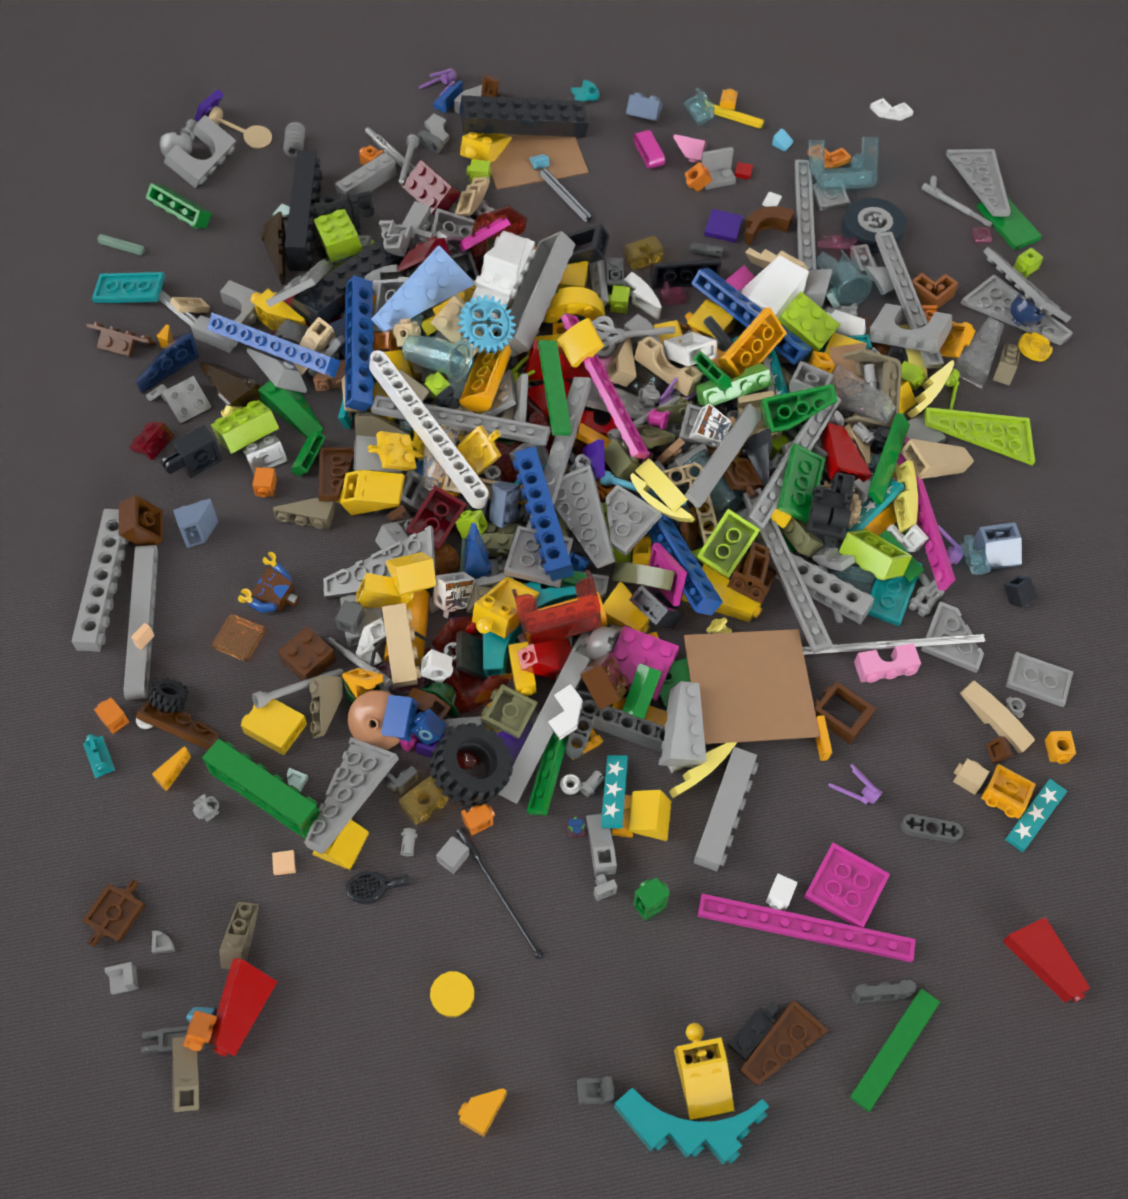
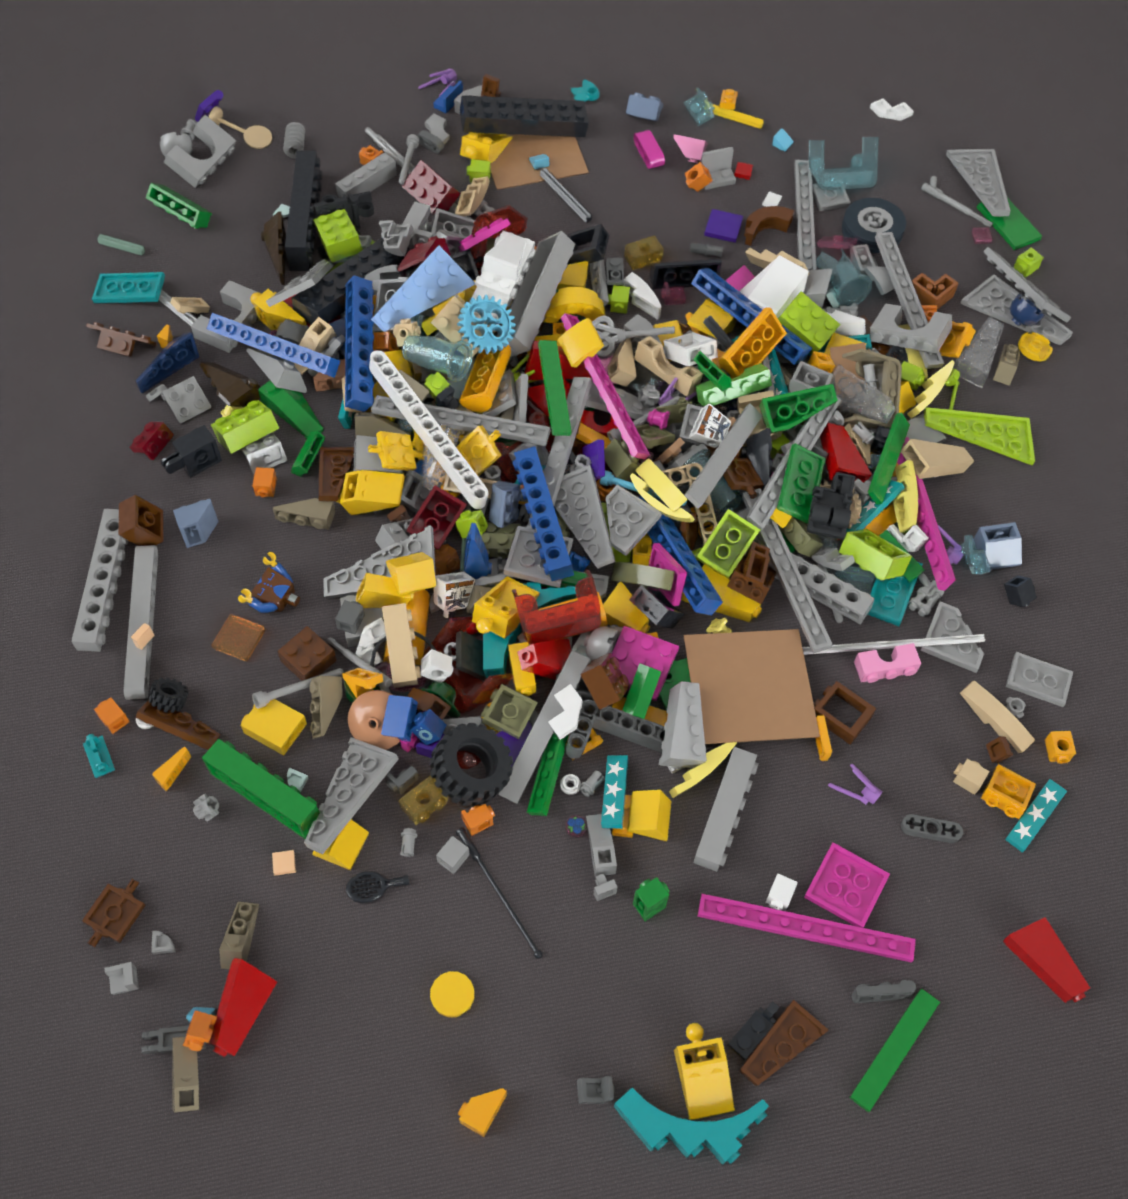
(836, 158): orange plate -> none

